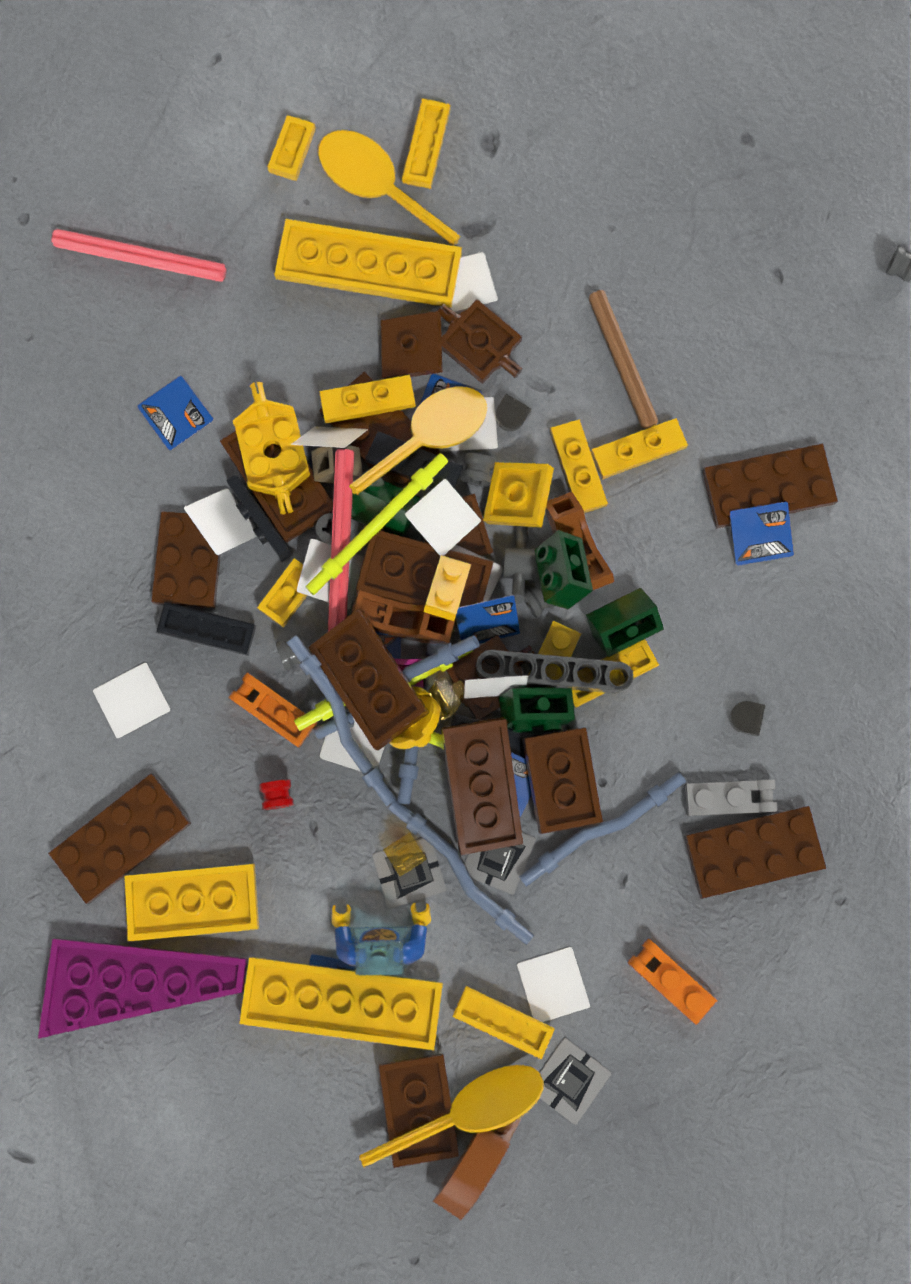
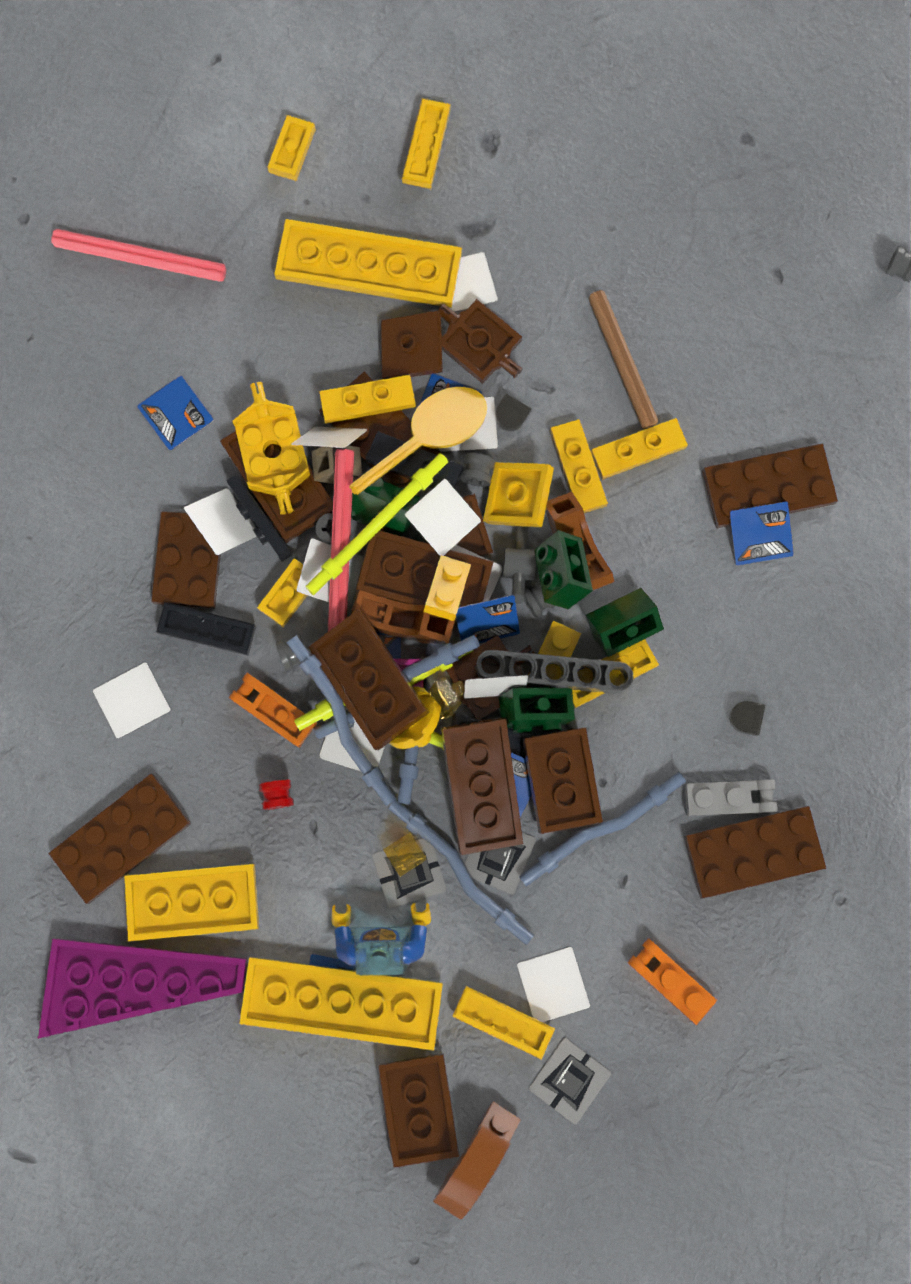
(367, 171): yellow piece -> none
(479, 1107): yellow piece -> none

